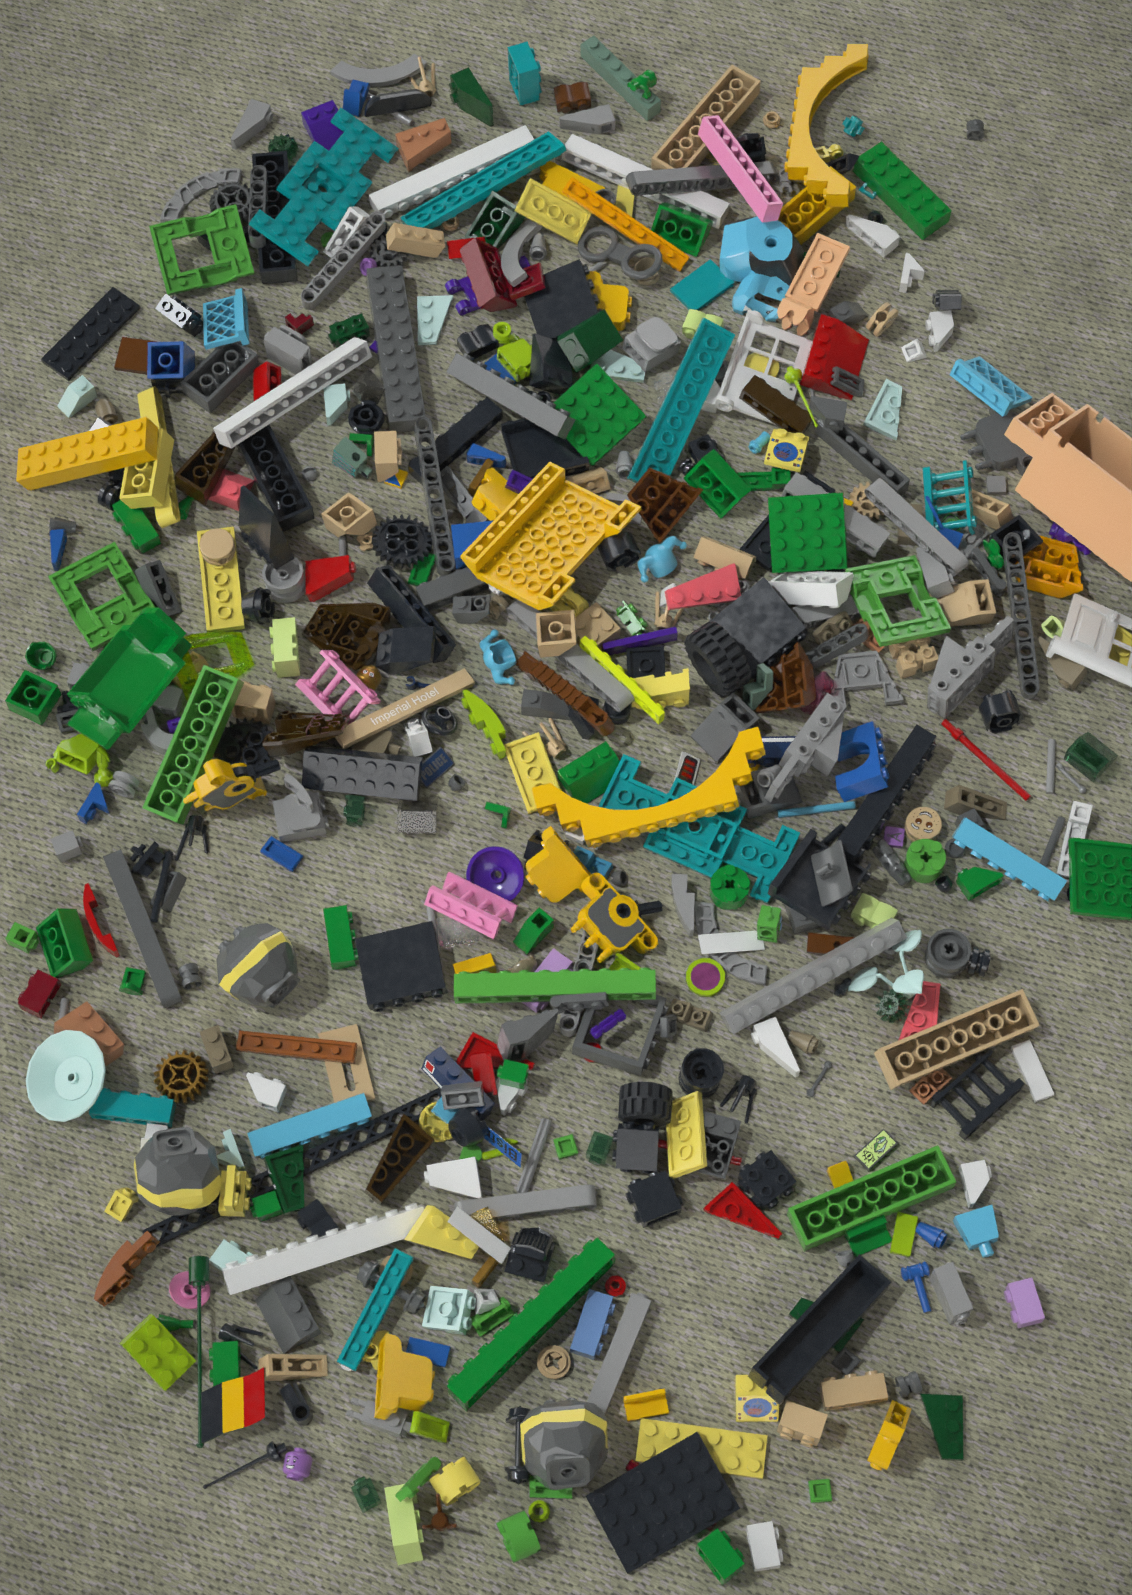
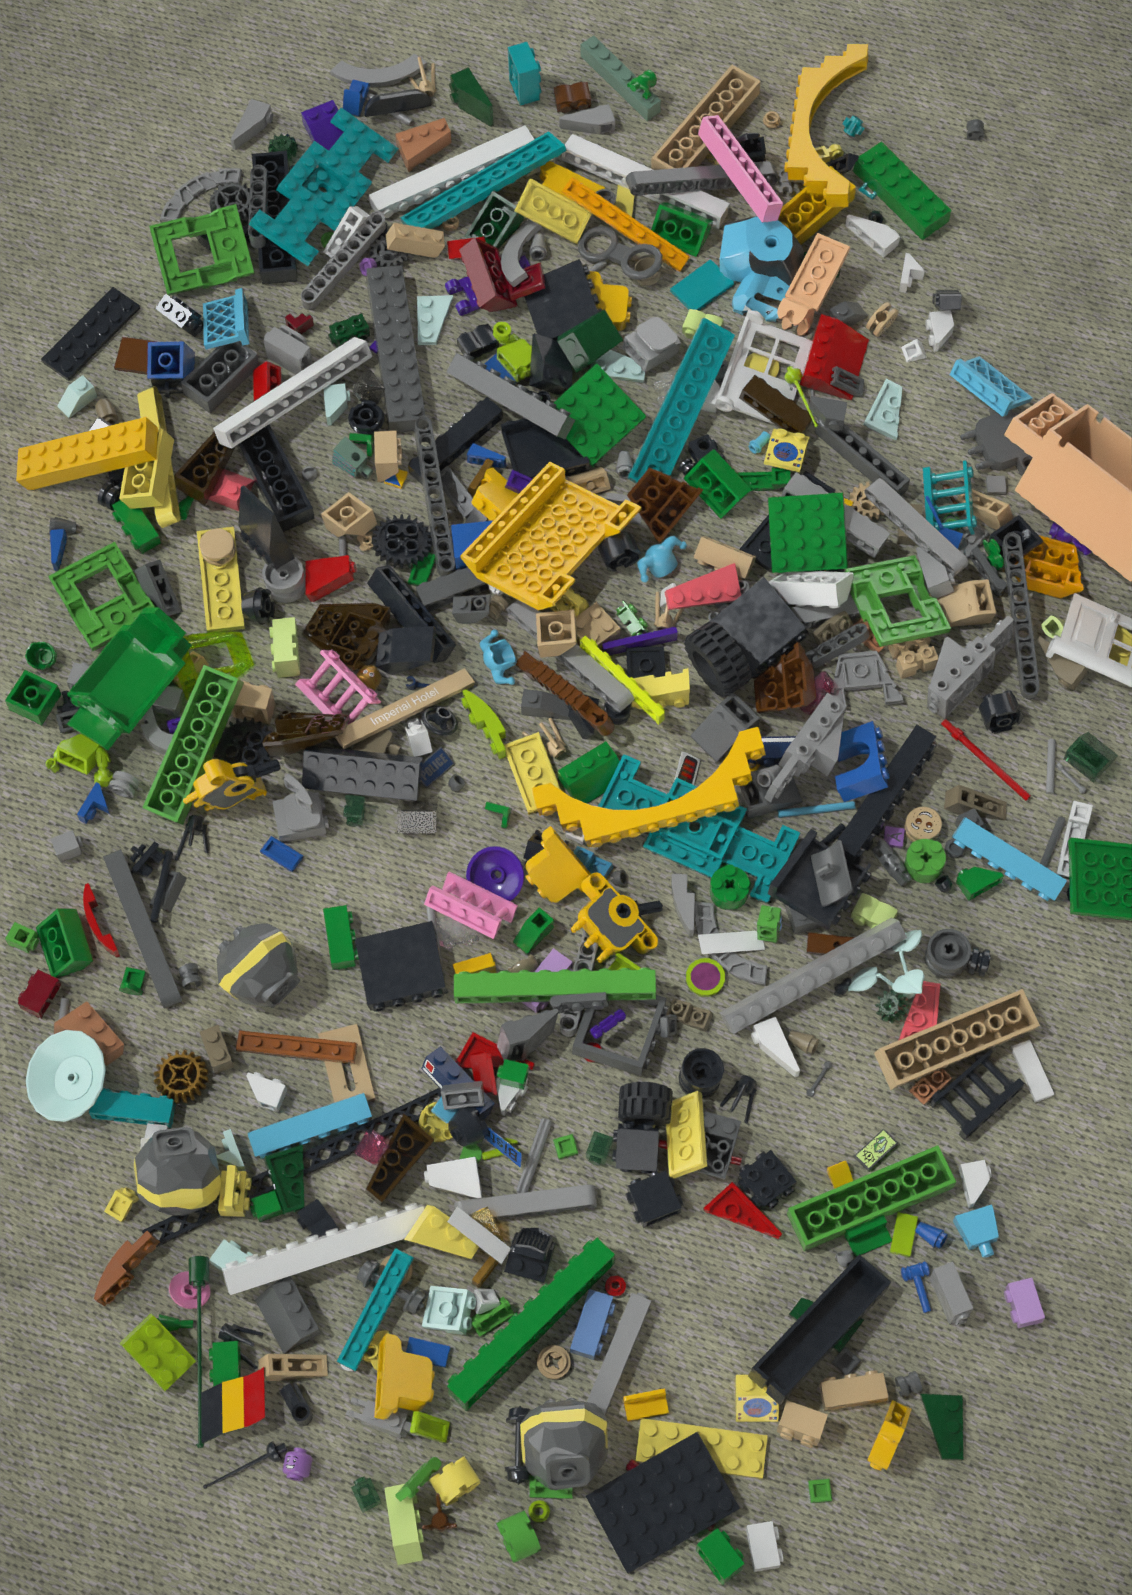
(371, 1147): none -> clear pink slope
(755, 692): sand green slope -> none

